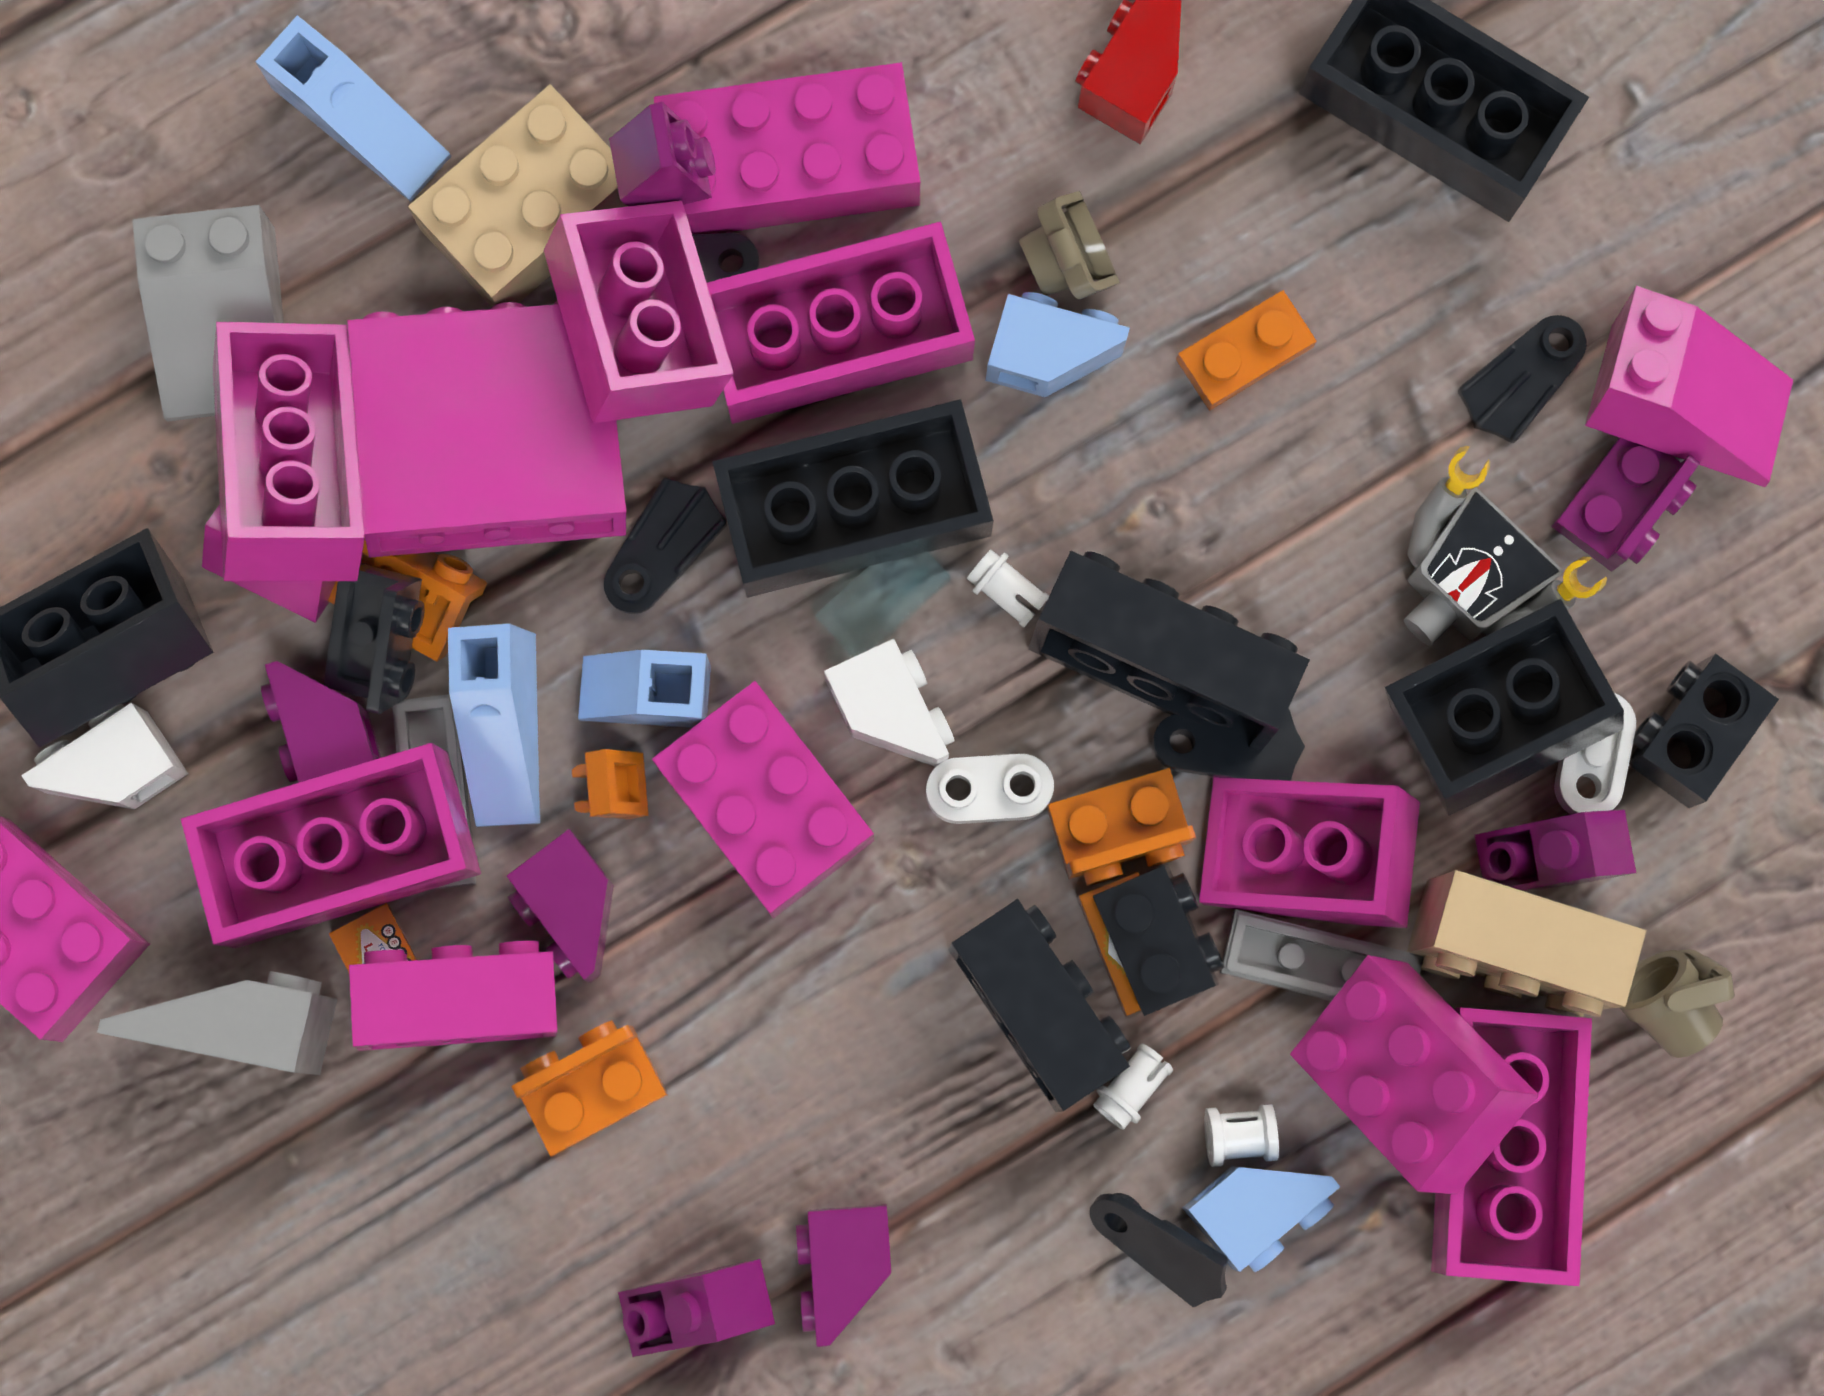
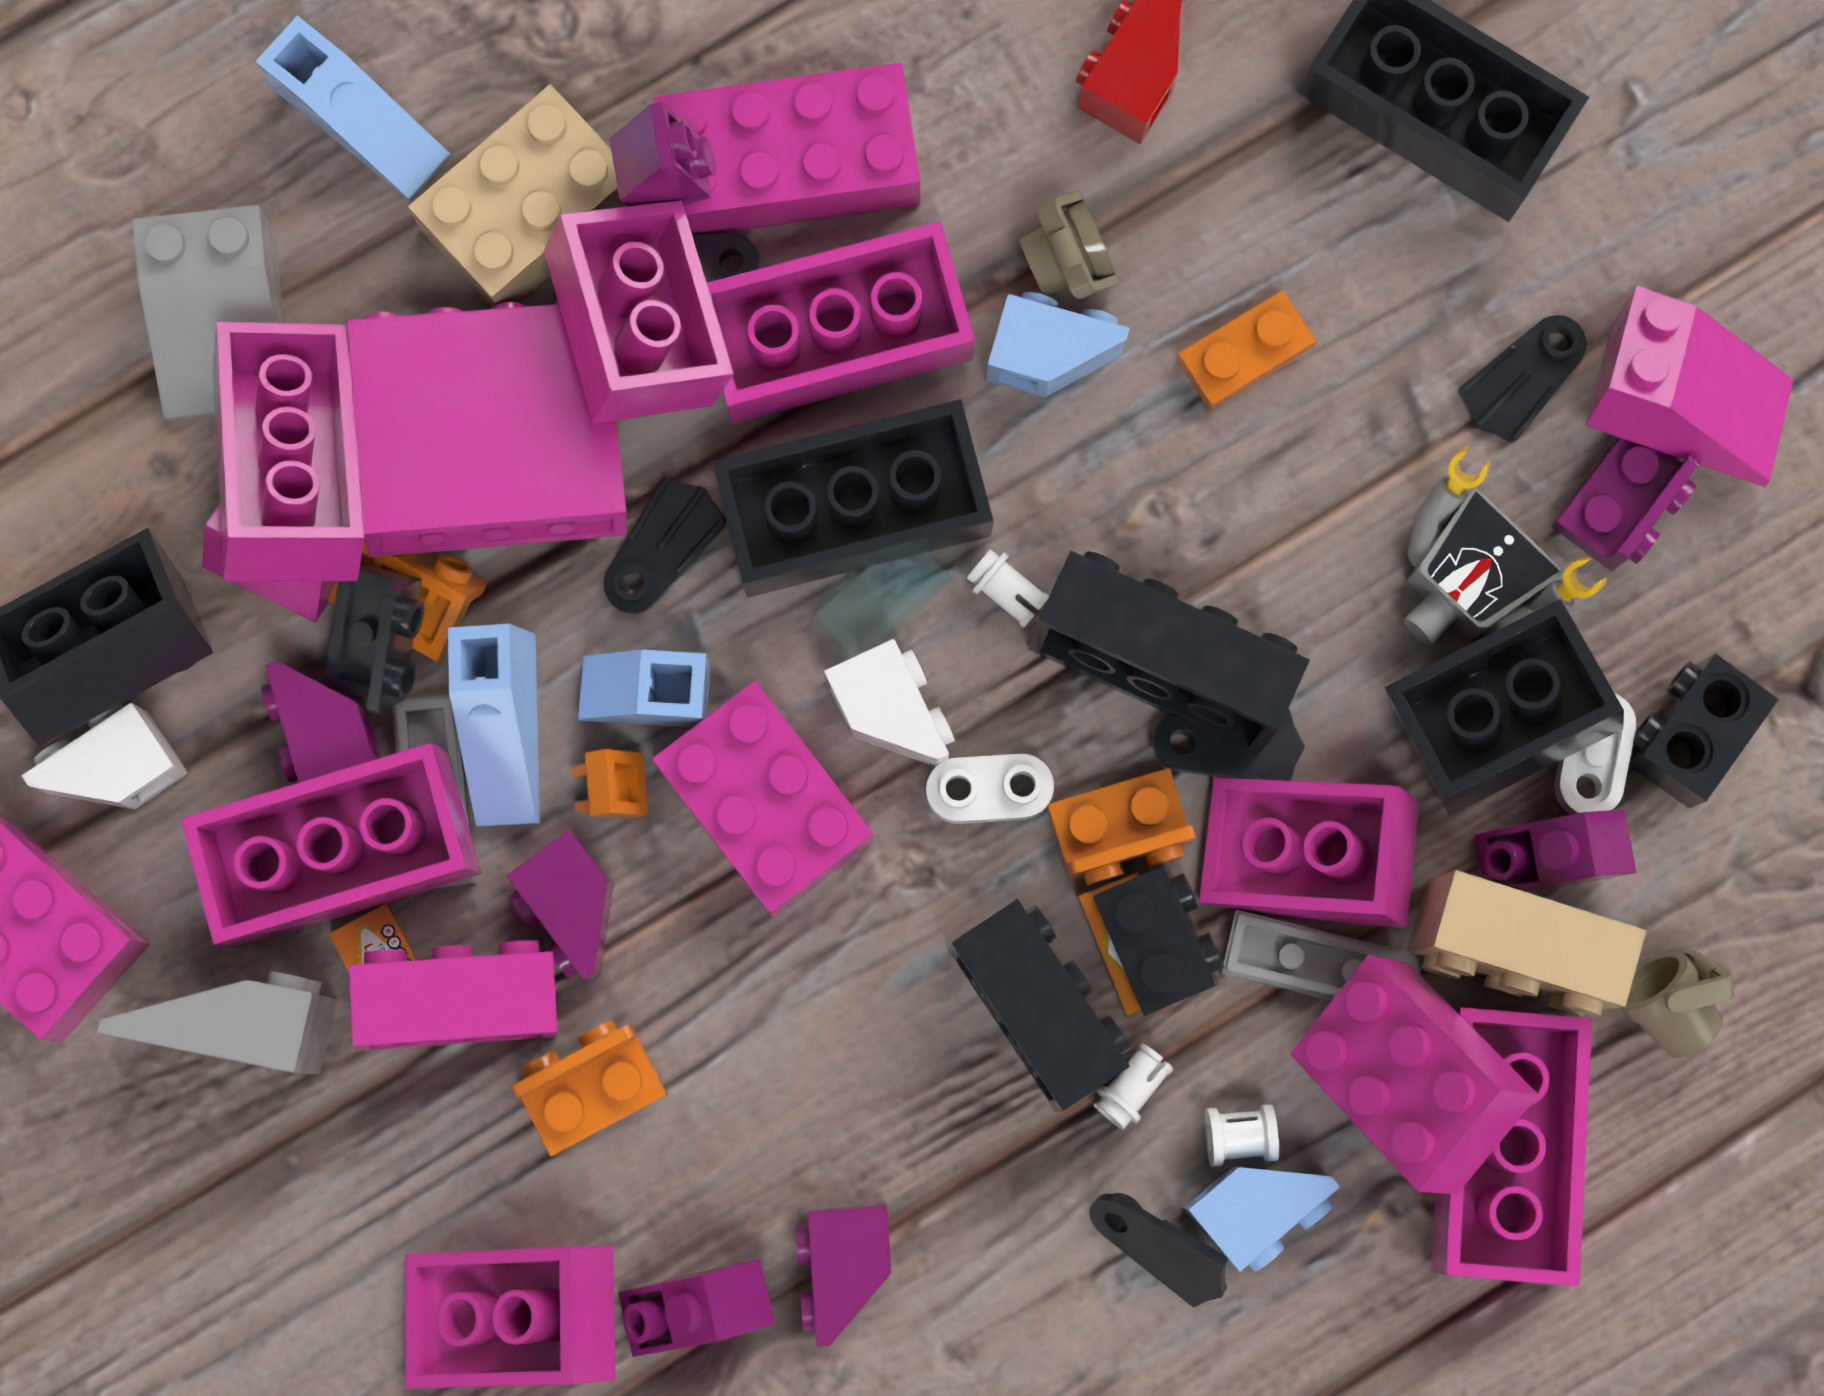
(510, 1317): none -> dark pink slope

